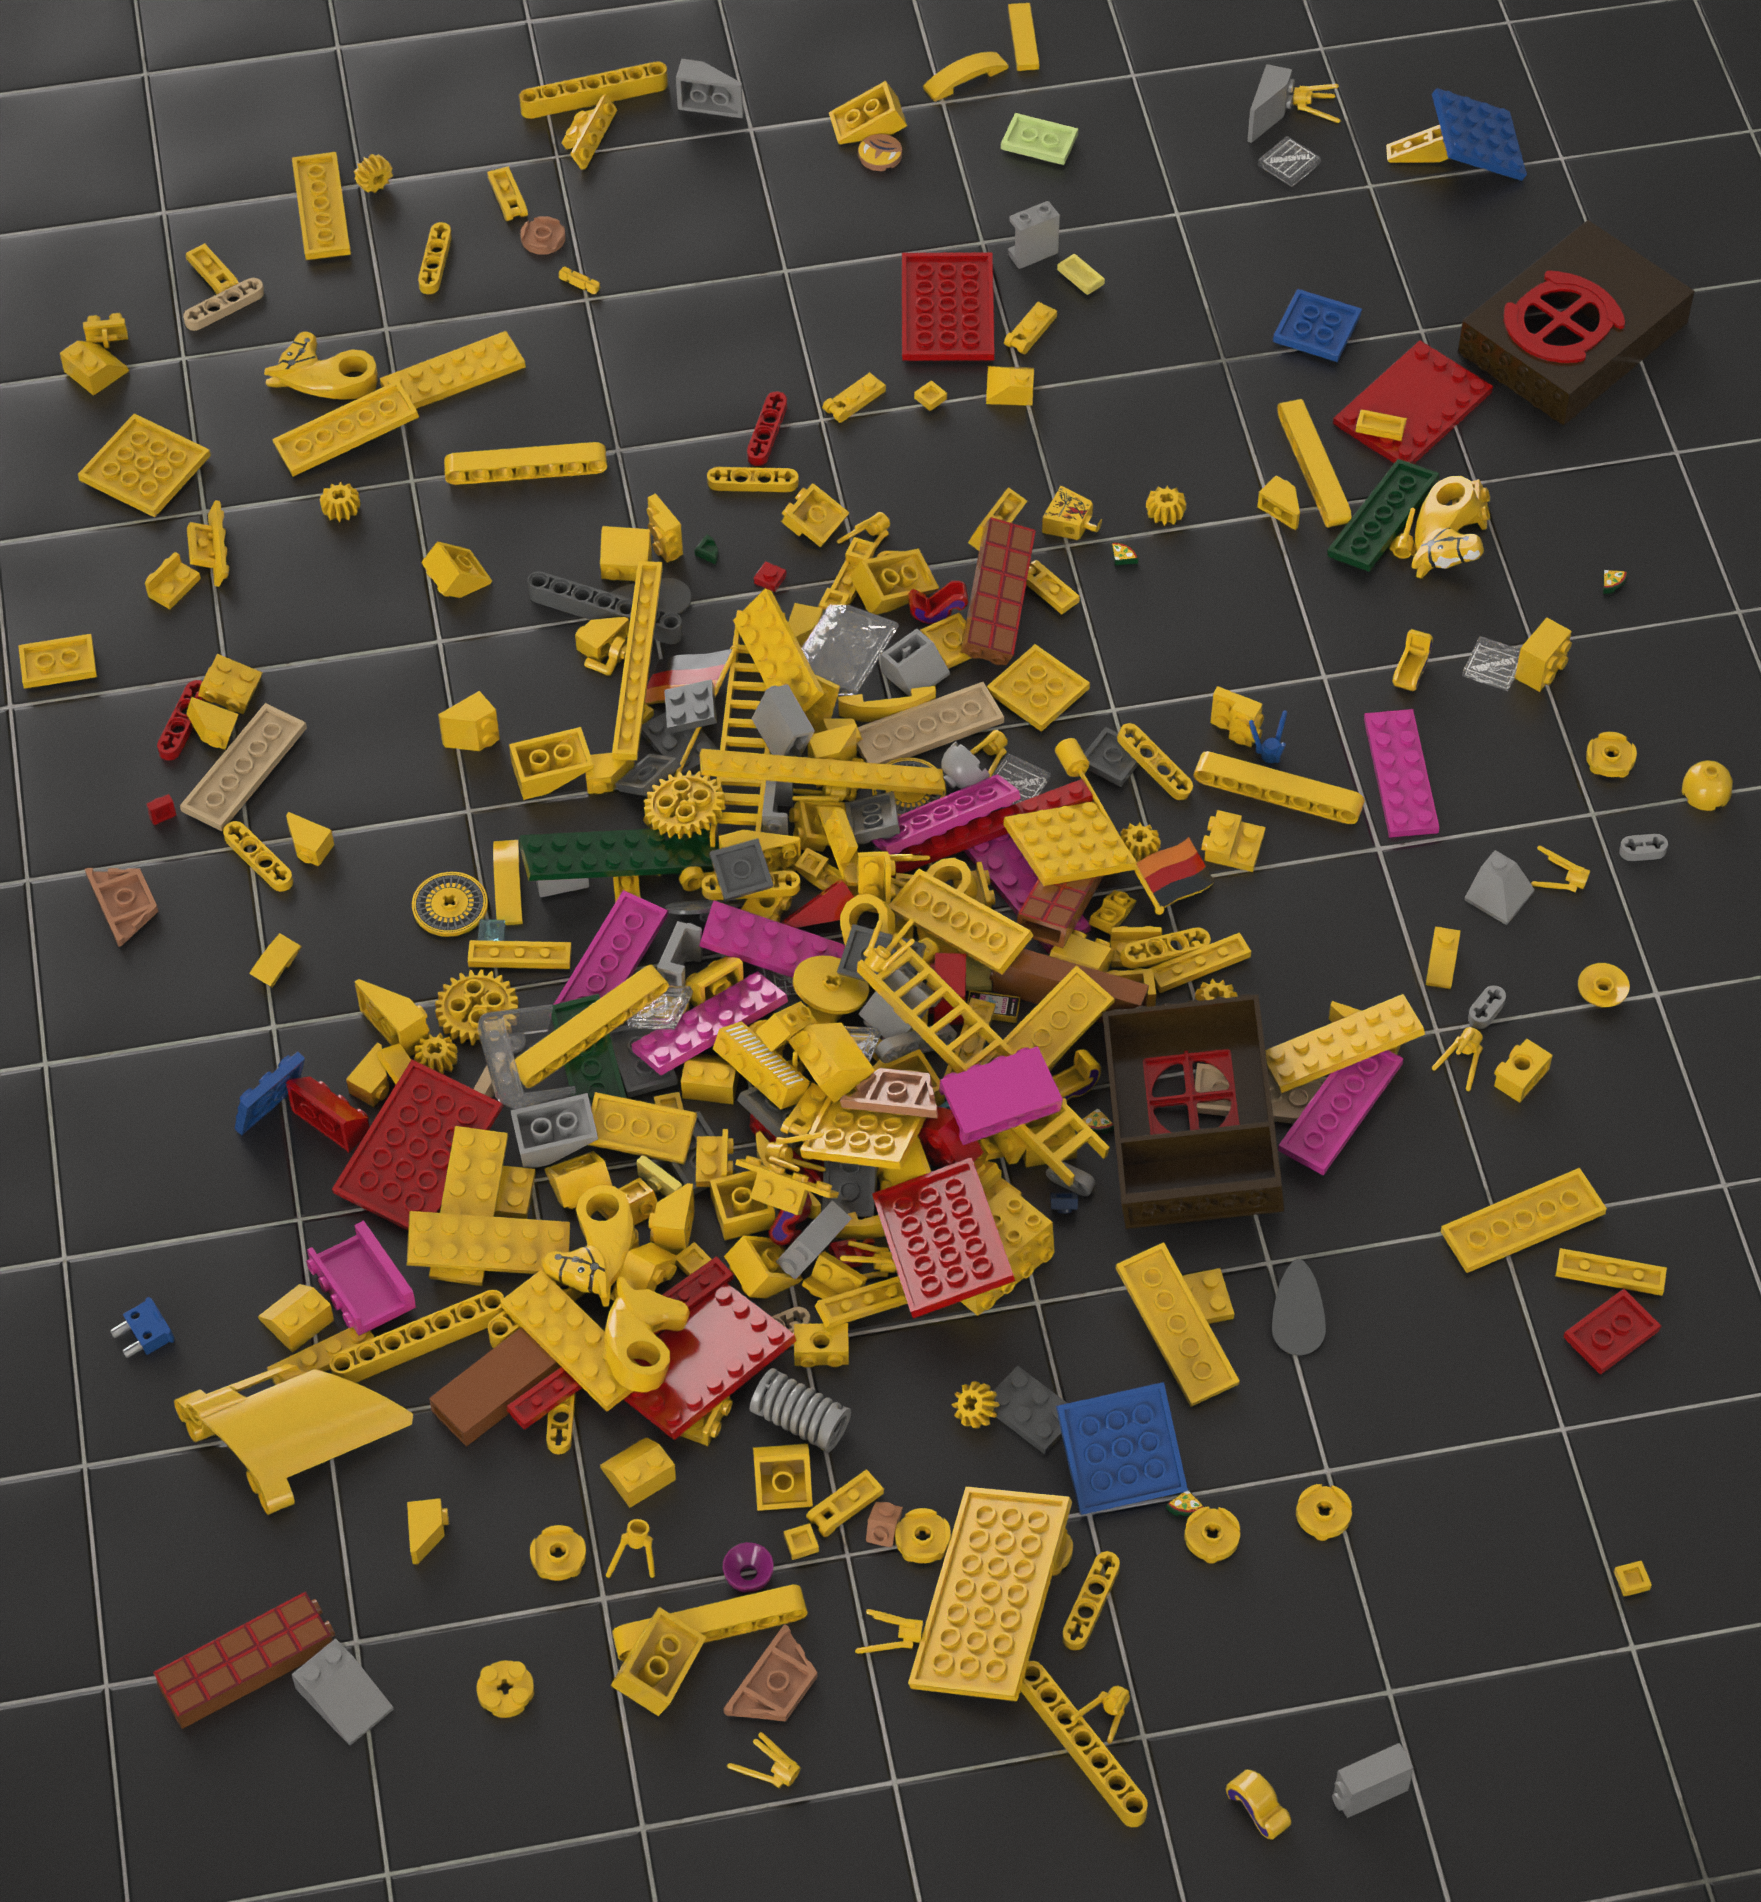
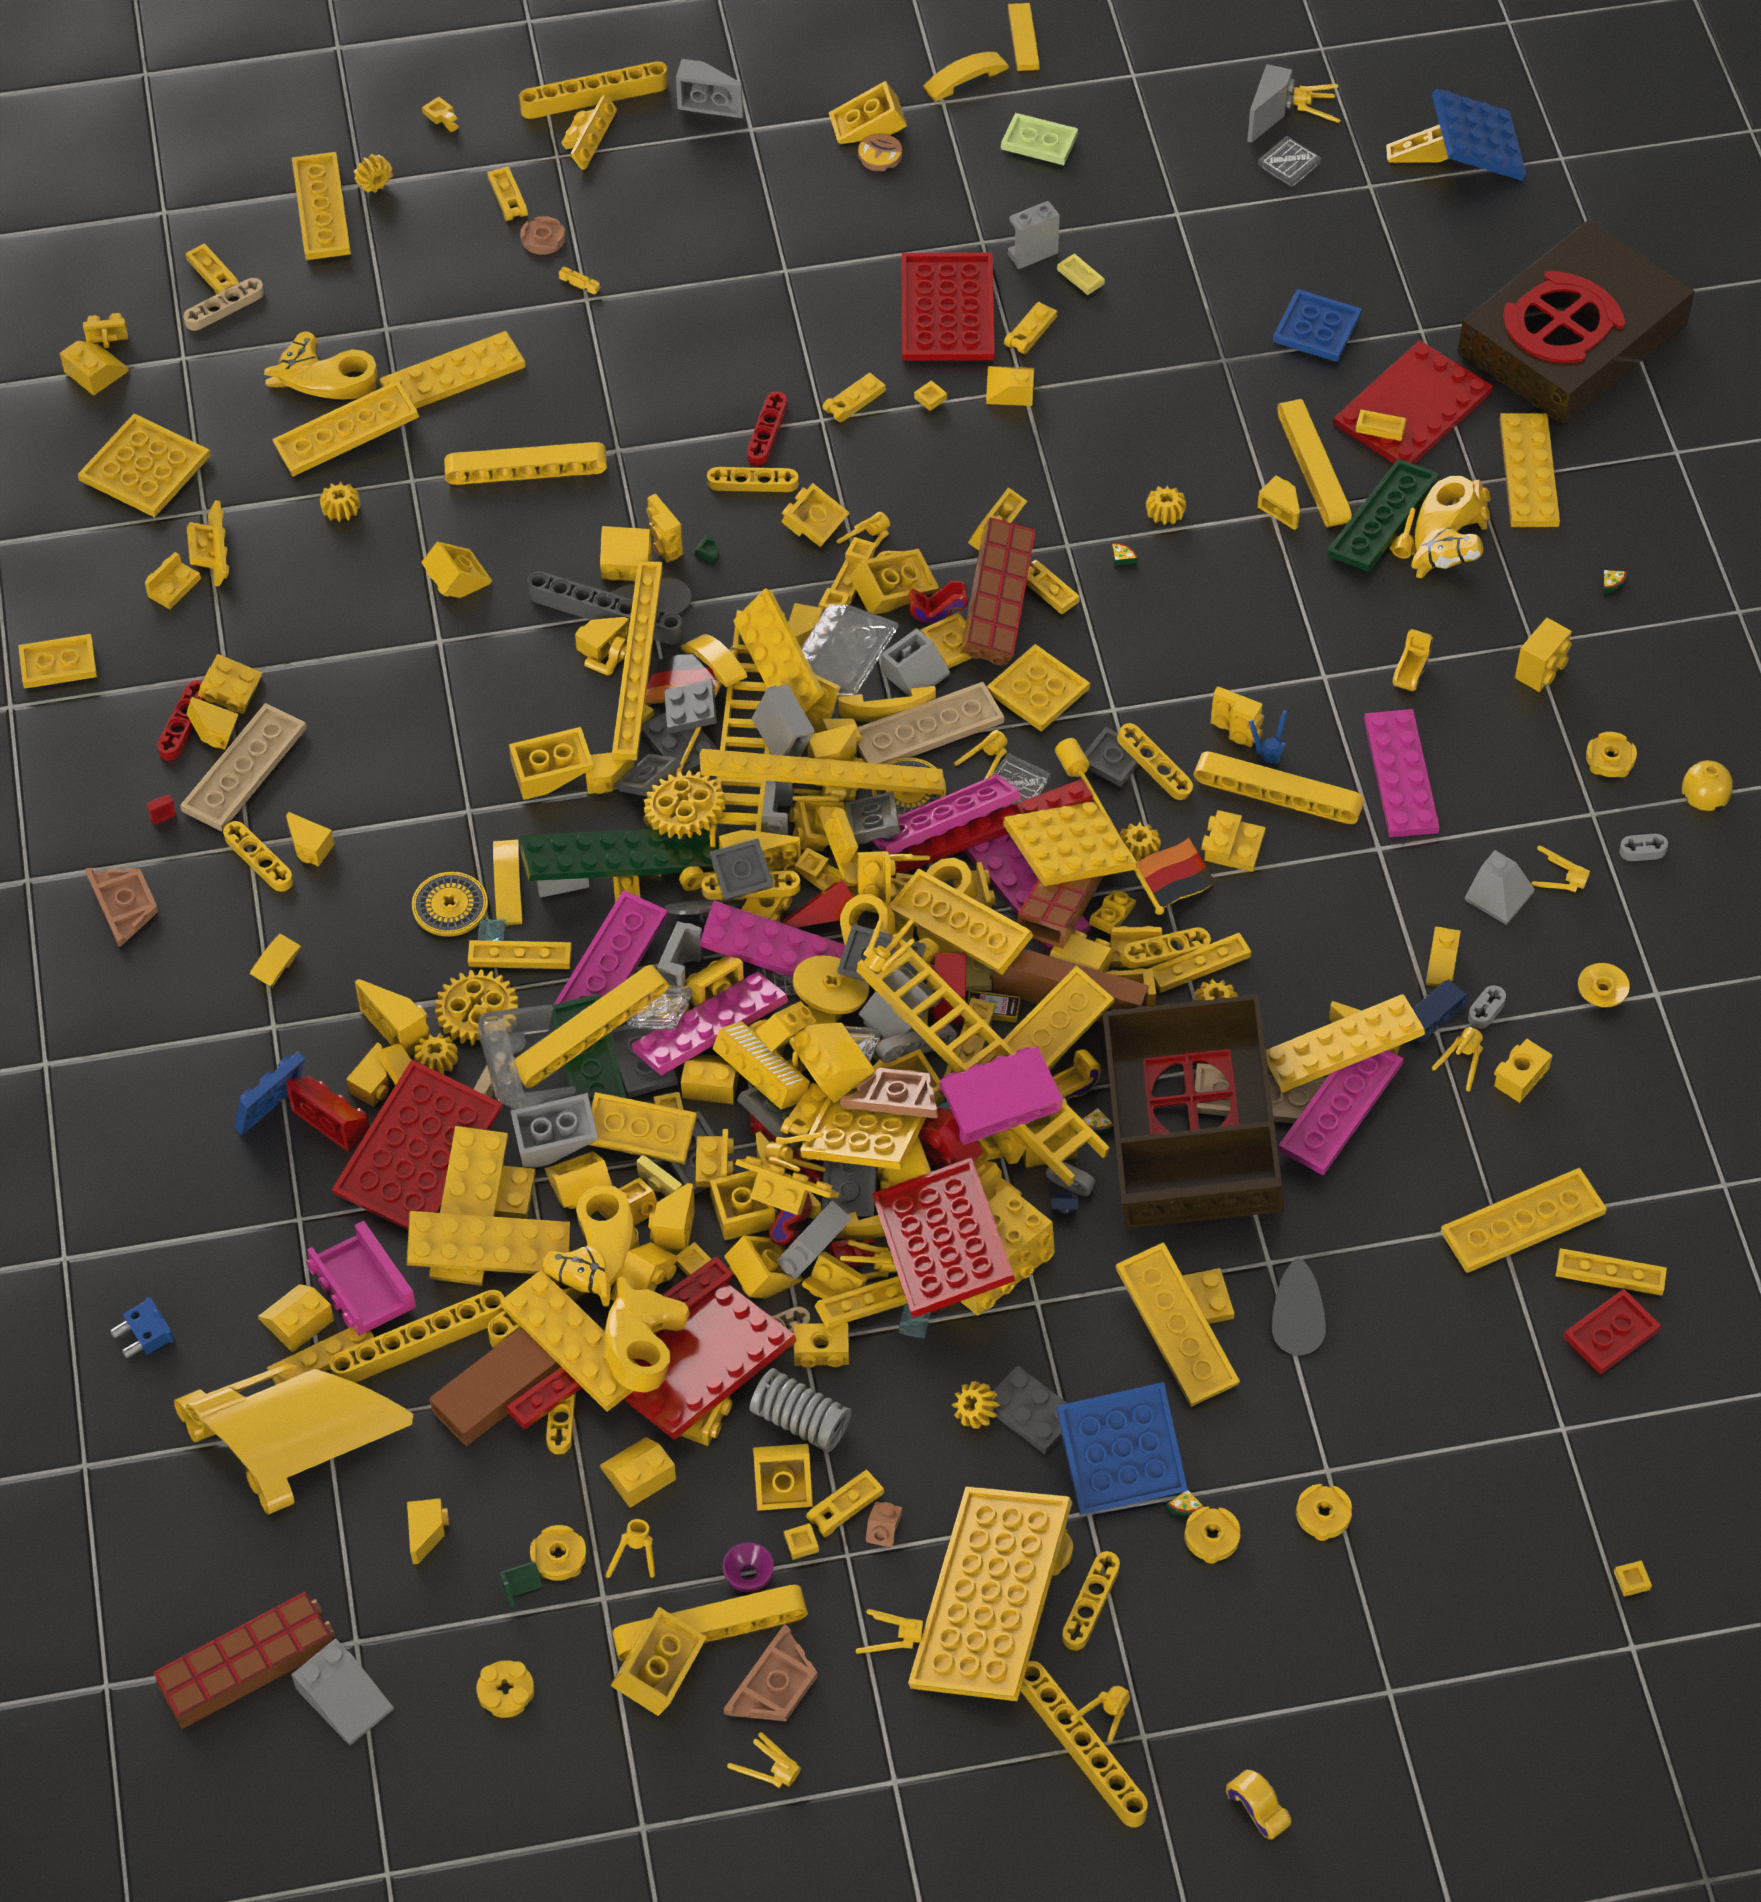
(434, 258): yellow beam -> none
(441, 111): none -> yellow plate
(470, 724): yellow slope -> none
(520, 1580): none -> dark green bracket
(717, 657): none -> yellow slope
(770, 576): red plate -> none
(914, 1326): none -> clear light blue plate
(915, 1549): yellow plate -> none
(961, 767): light grey cylinder -> none
(1069, 515): yellow torso -> none
(1372, 1780): light grey brick -> none
(1439, 1007): none -> dark blue beam
(1492, 663): clear tile -> none
(1529, 470): none -> yellow plate

